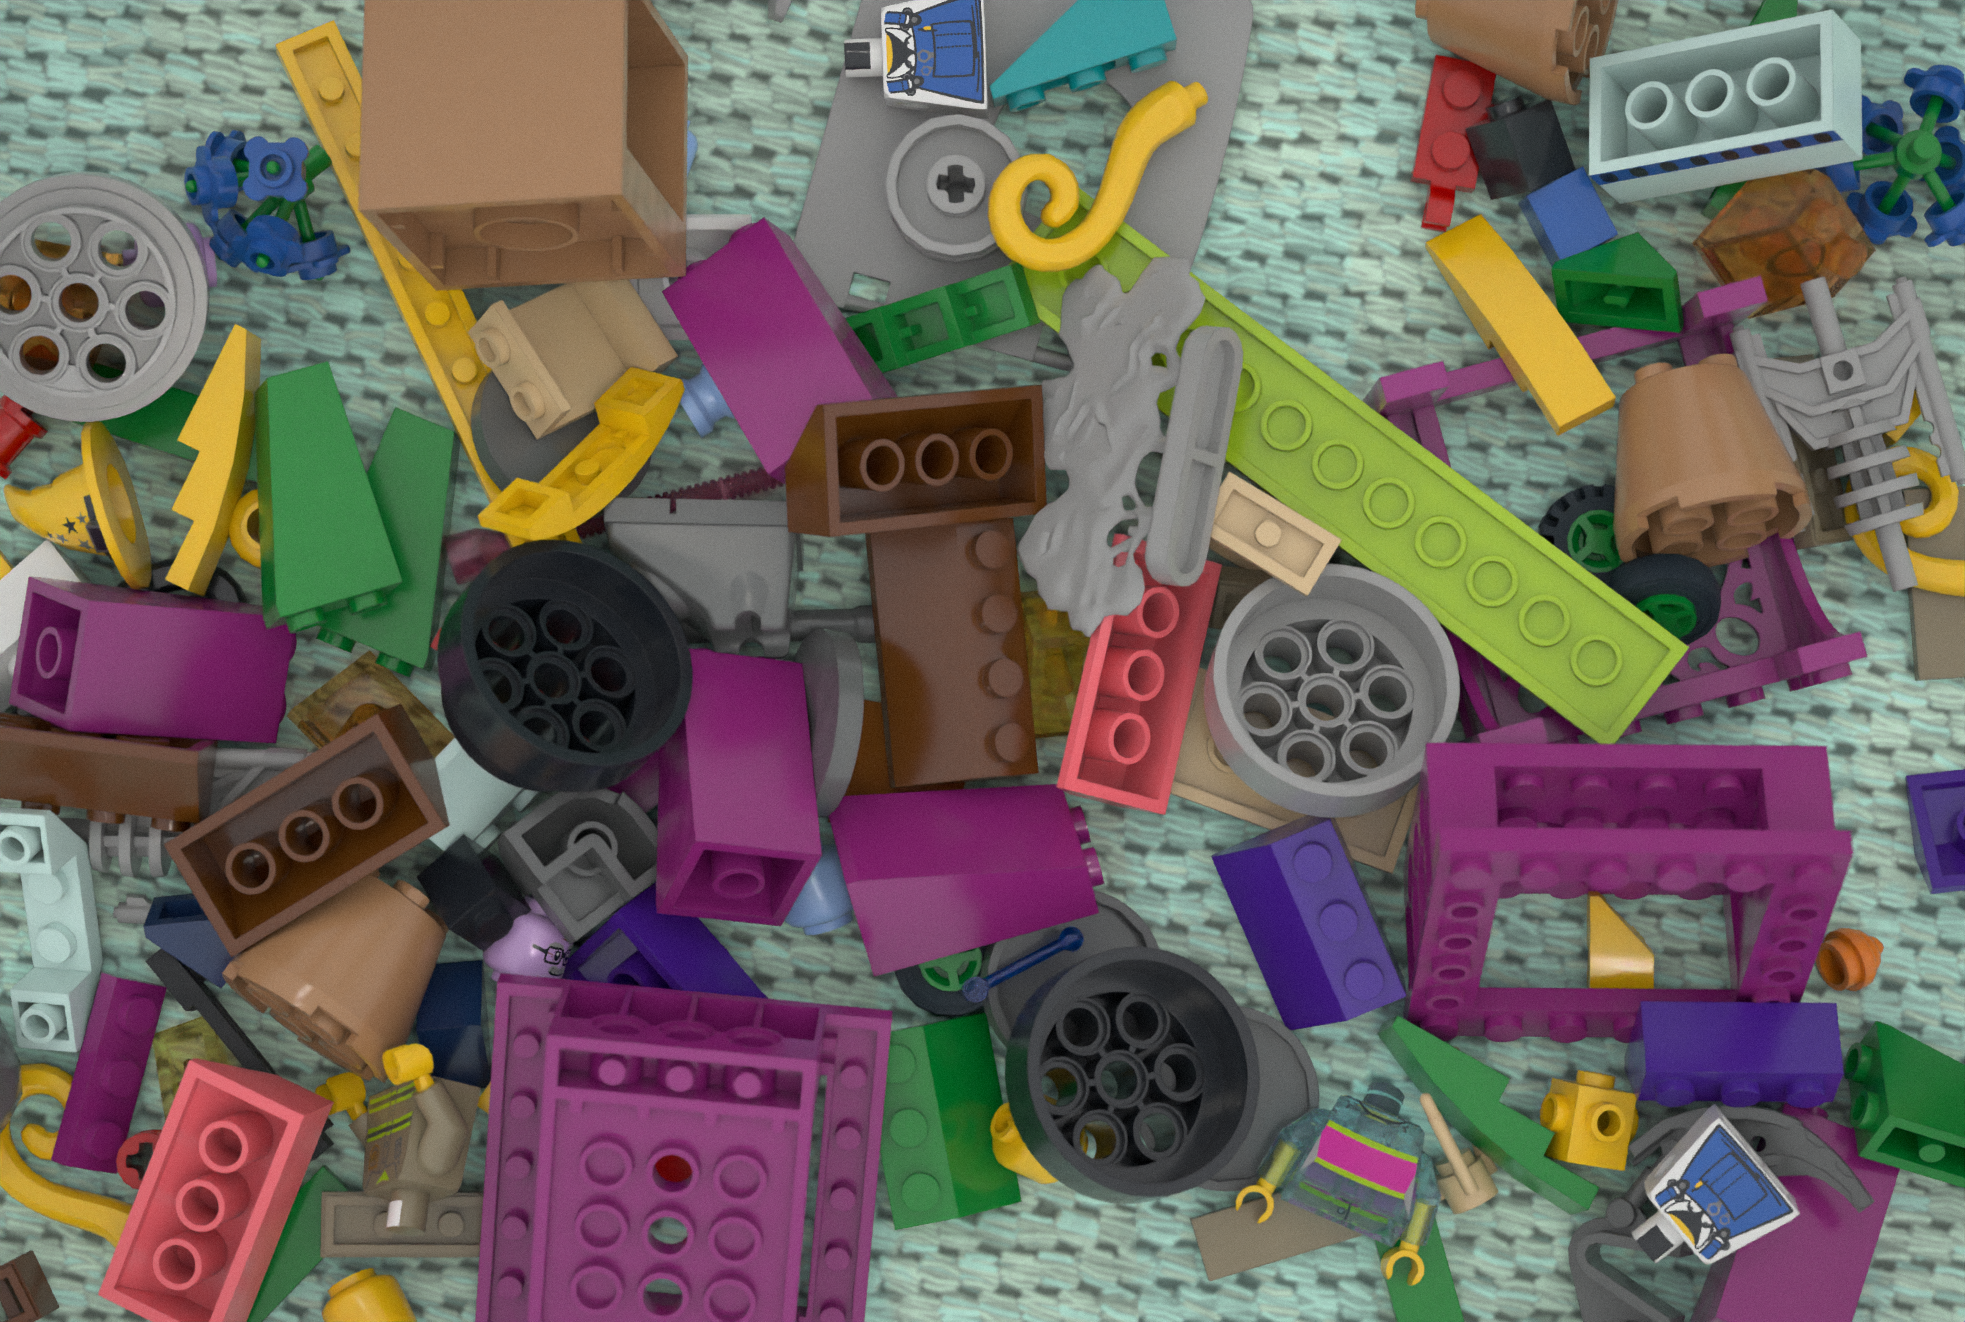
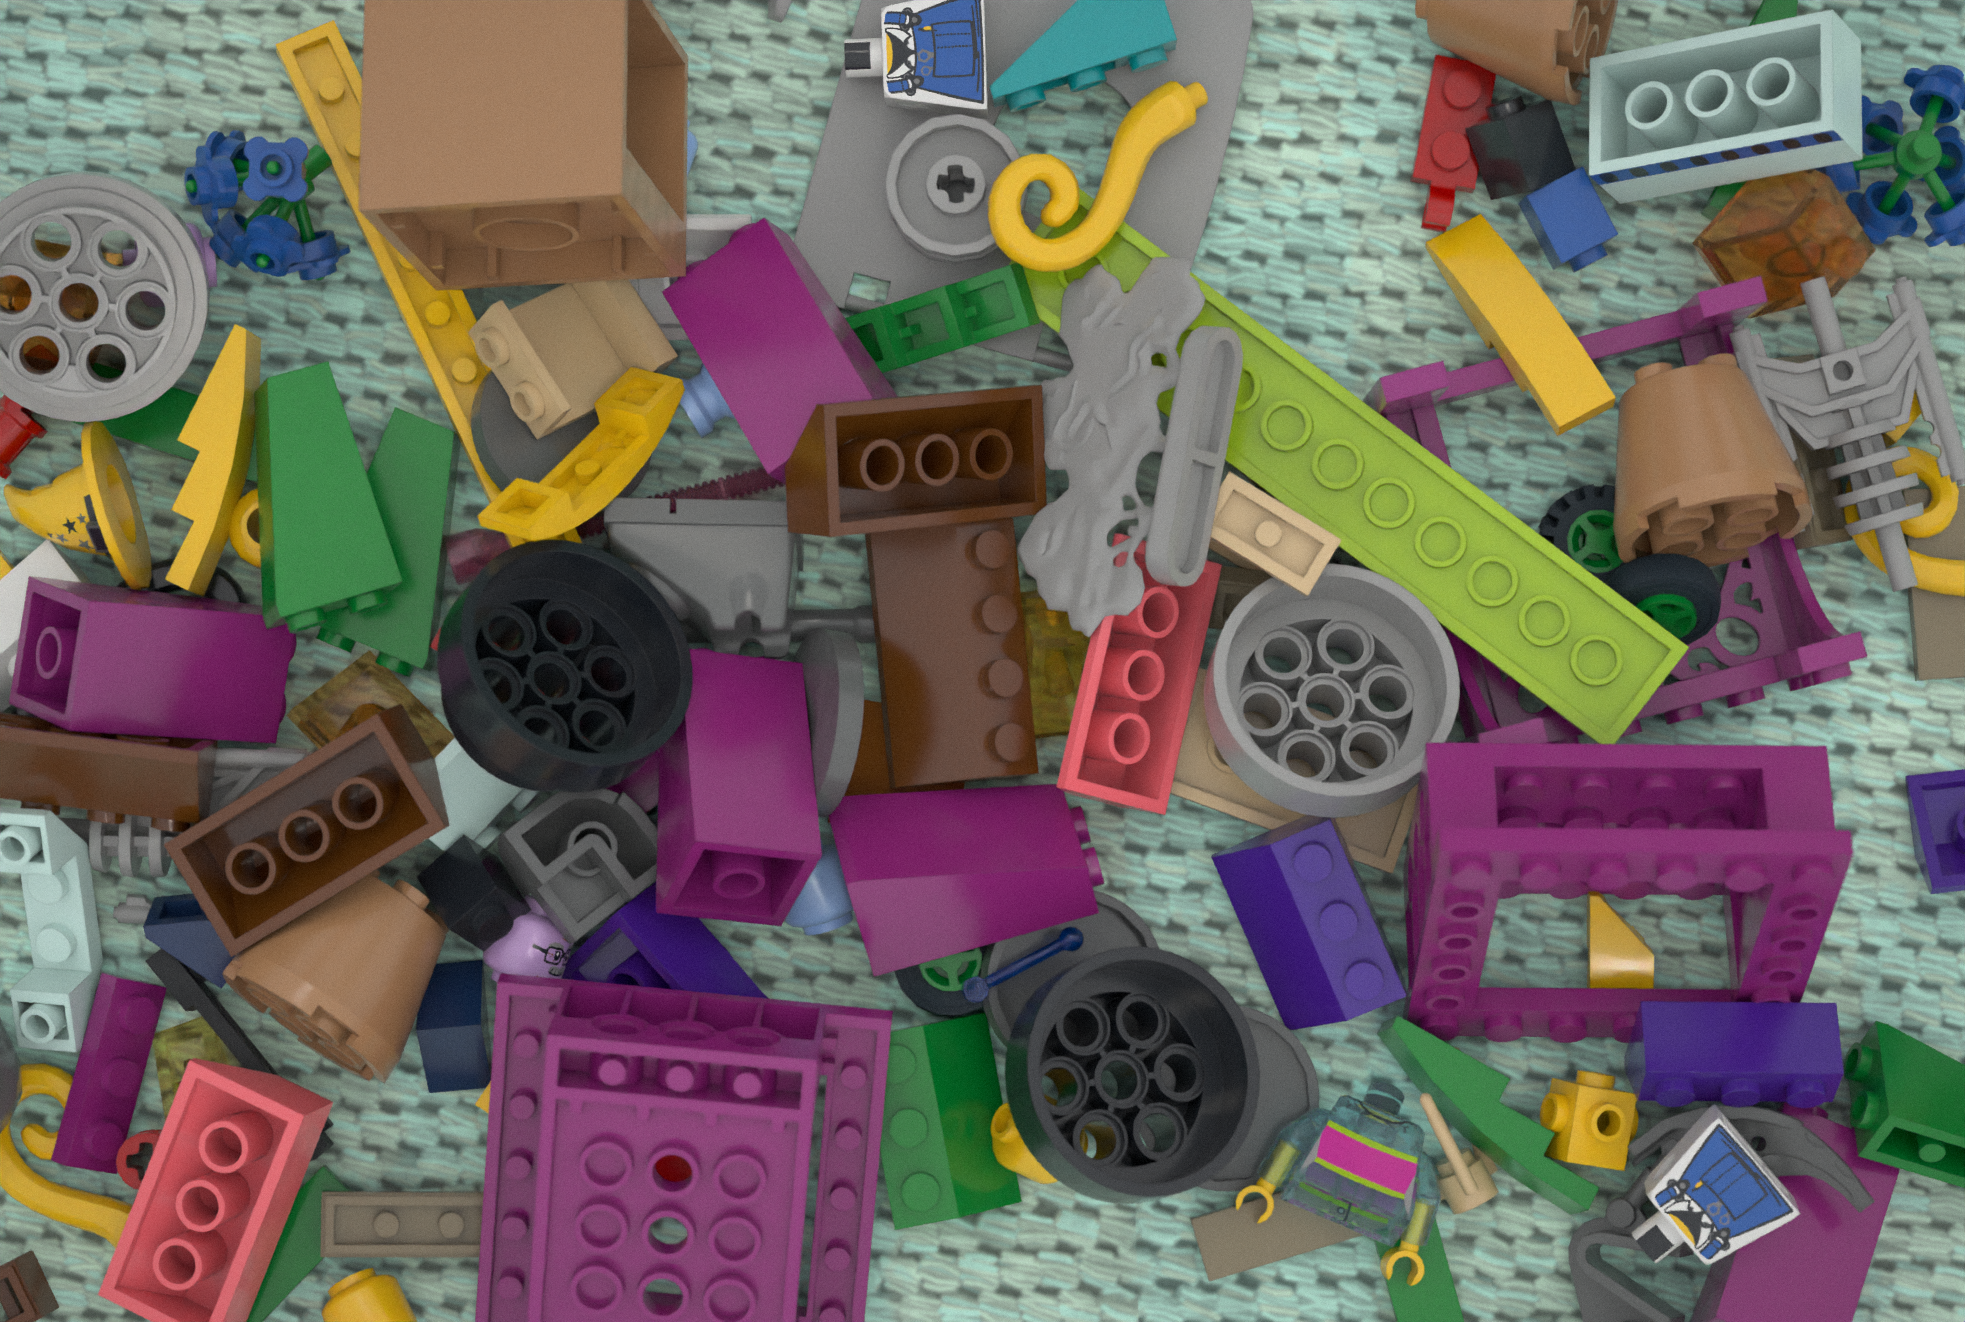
(410, 1133): dark tan torso -> none
(1619, 286): green slope -> none
(1849, 959): orange plate -> none

